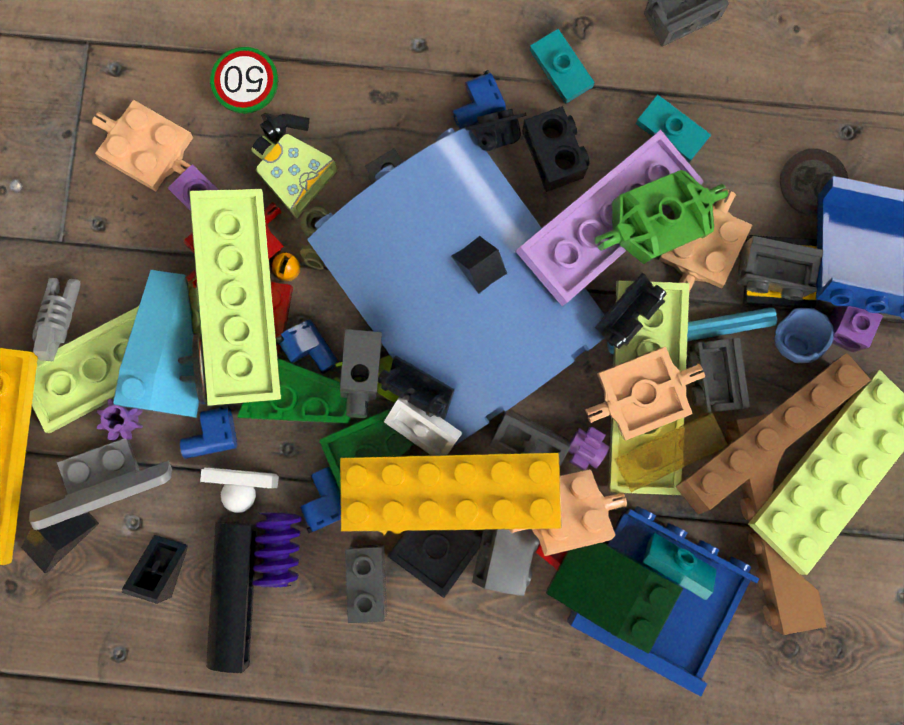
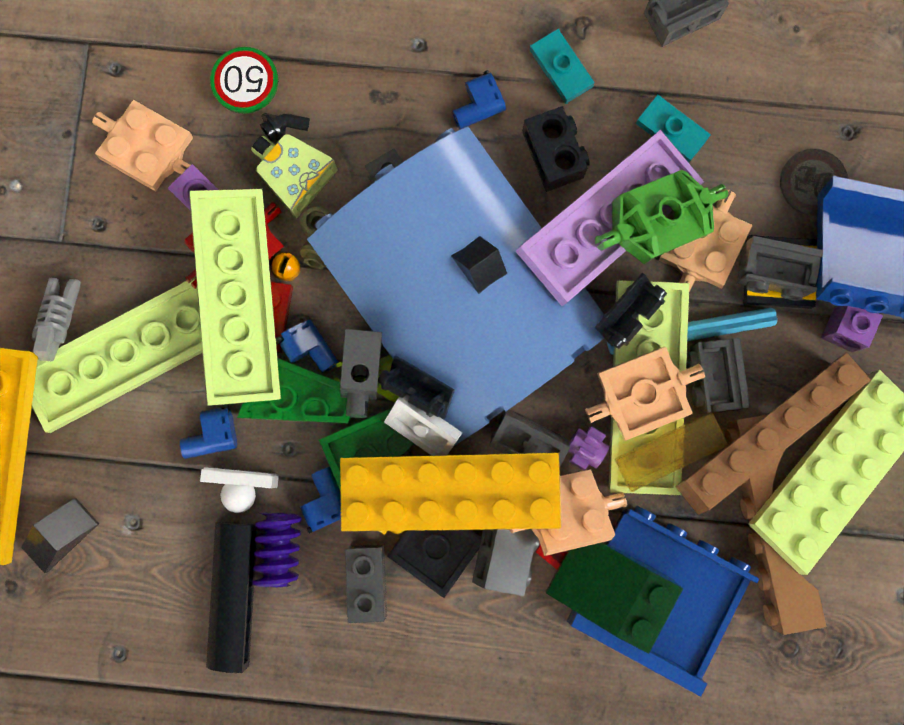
(98, 480): light grey plate -> none
(109, 421): medium lavender gear -> none
(156, 570): black slope -> none
(157, 340): medium azure wedge -> none
(198, 367): clear smoke piece -> none
(497, 129): black hinge -> none
(680, 566): teal plate -> none
(804, 335): medium blue hair -> none

